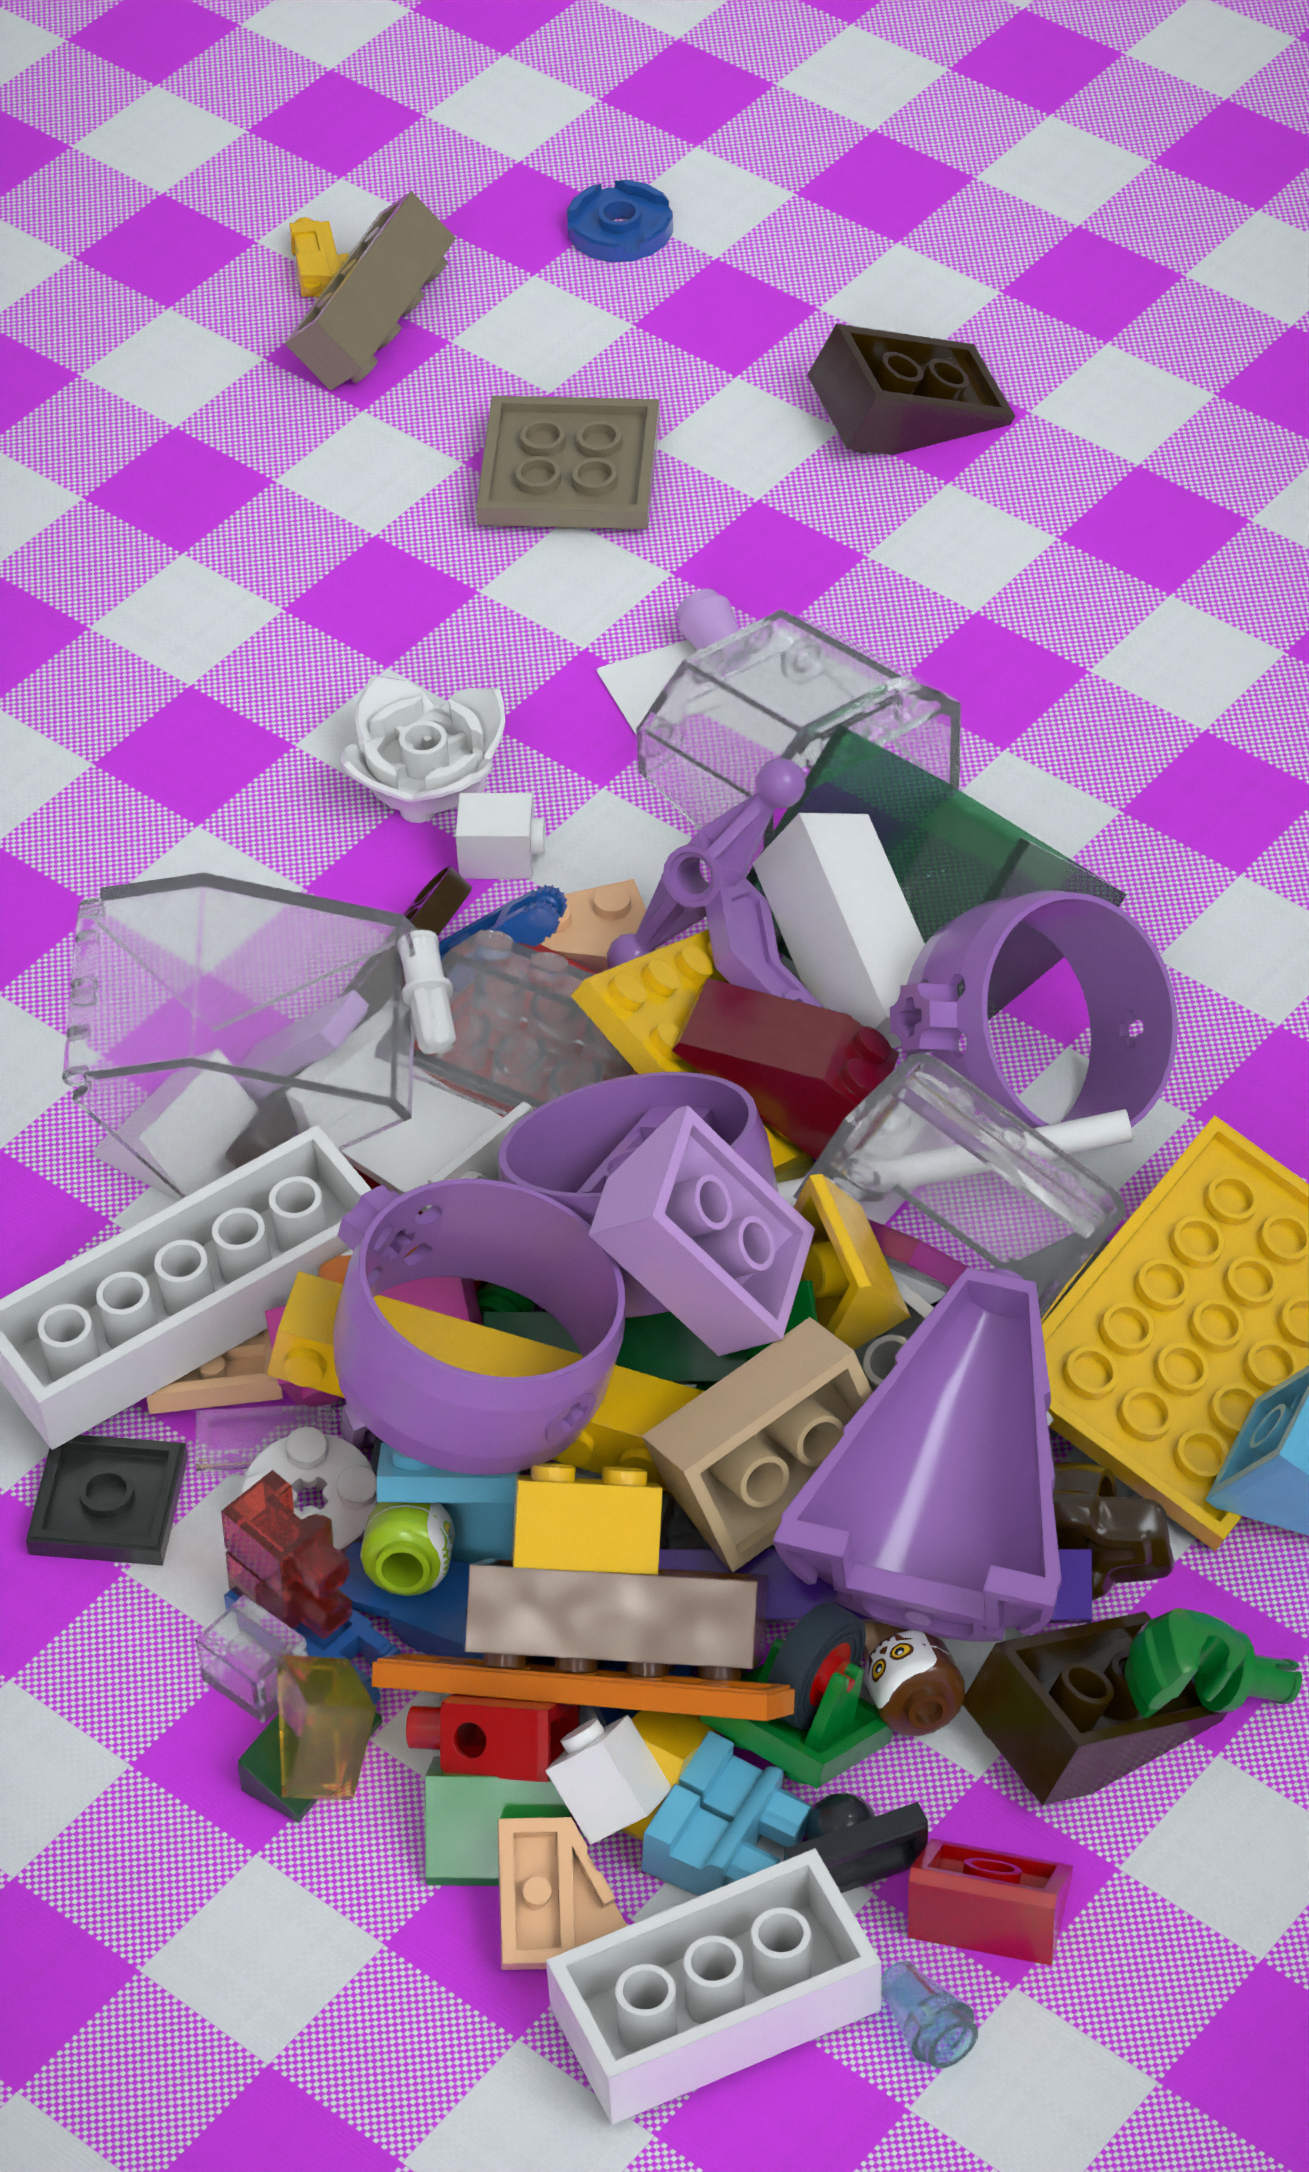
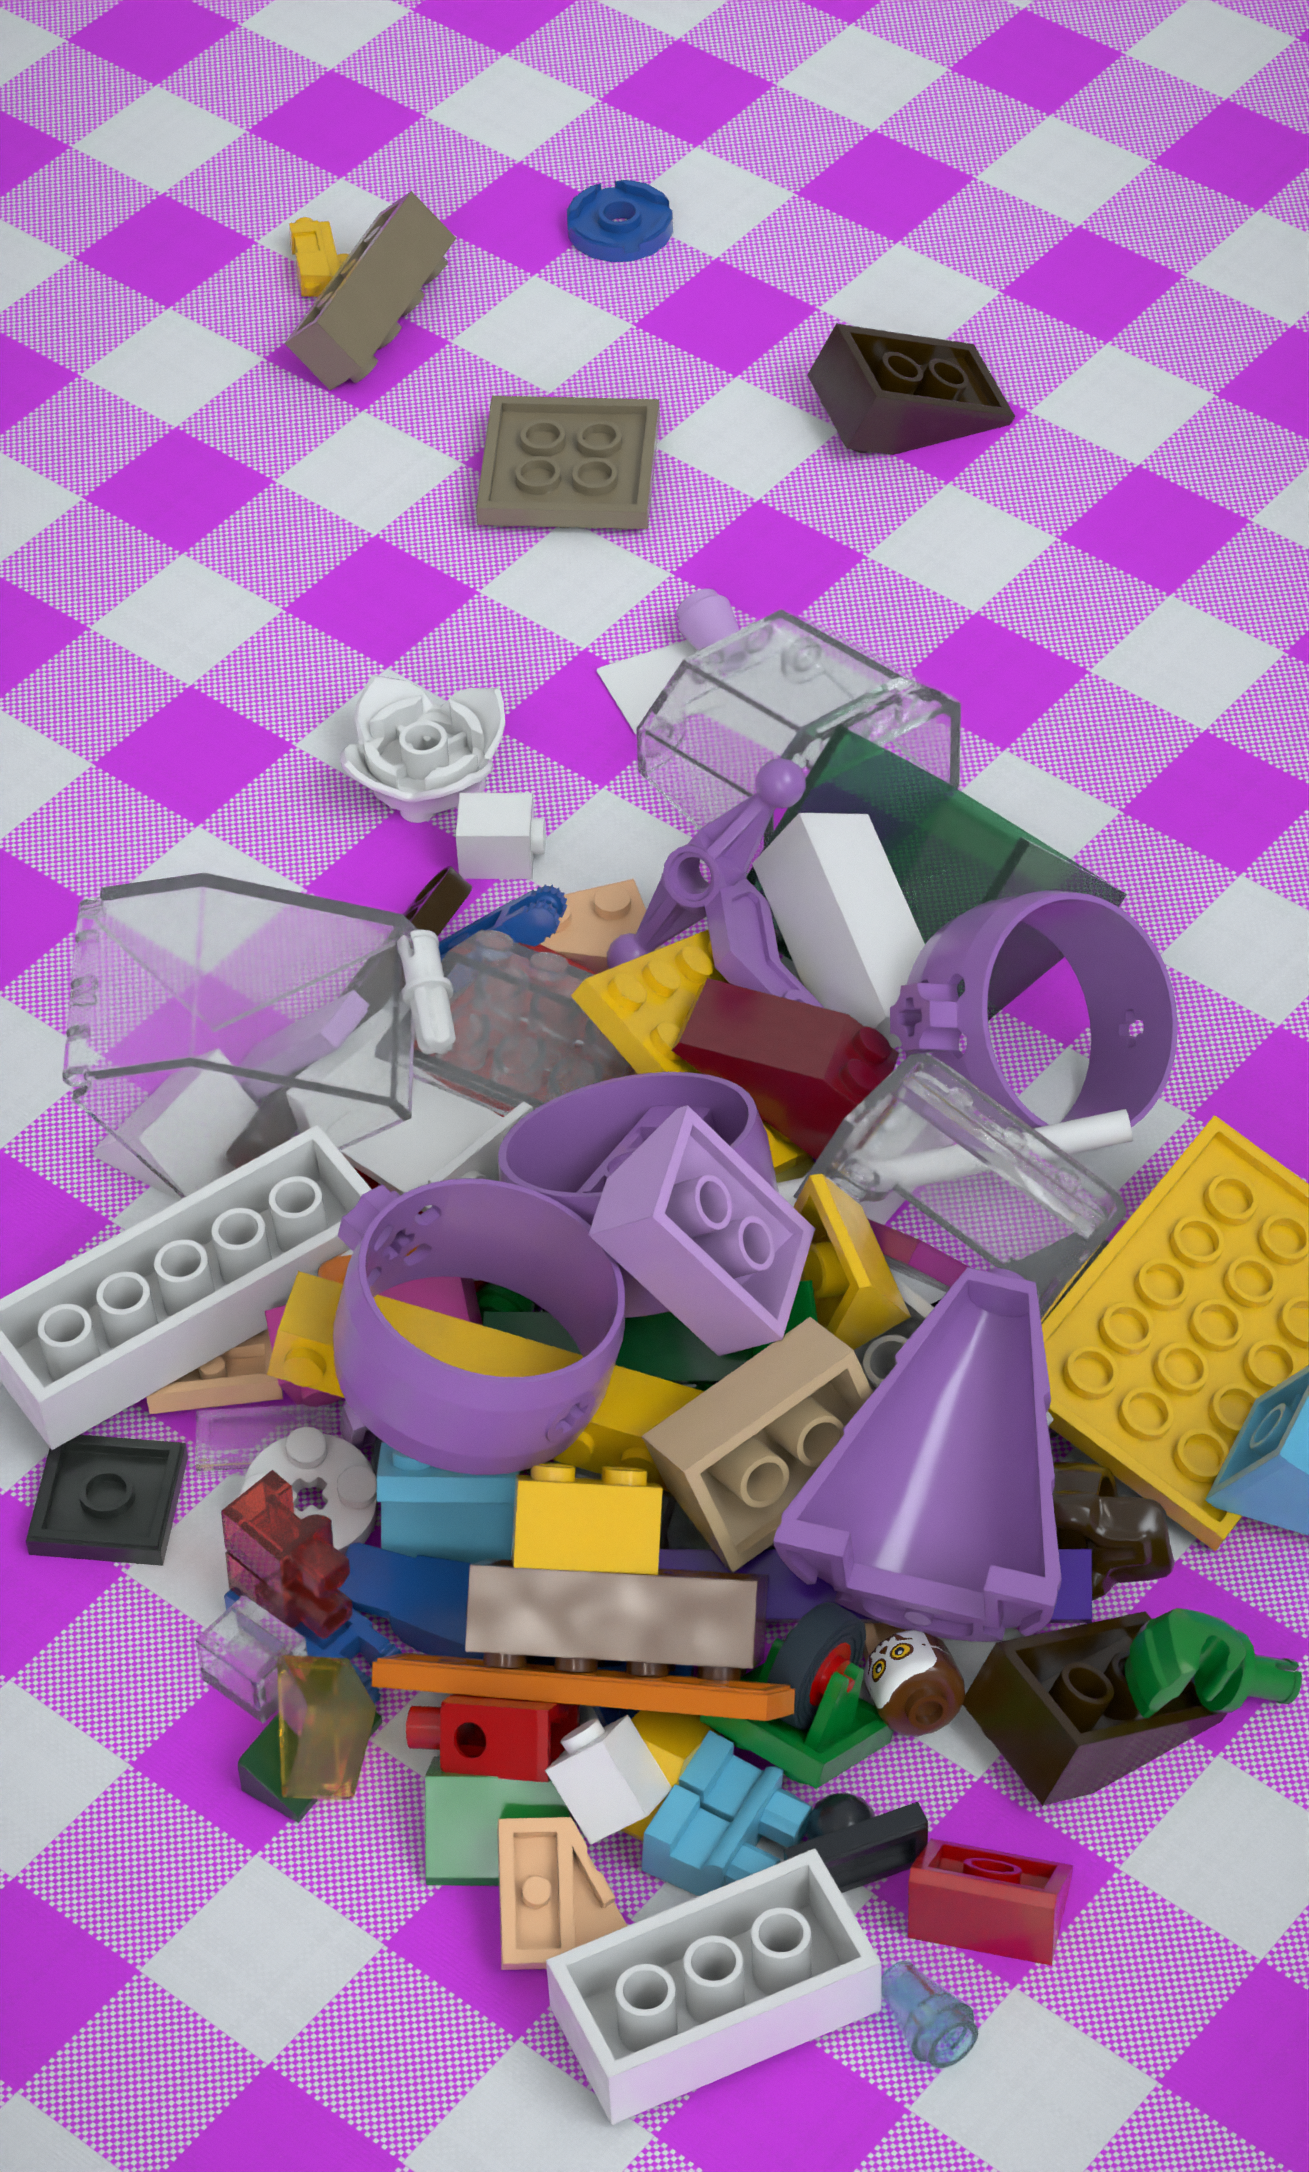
(407, 1546): lime head -> none

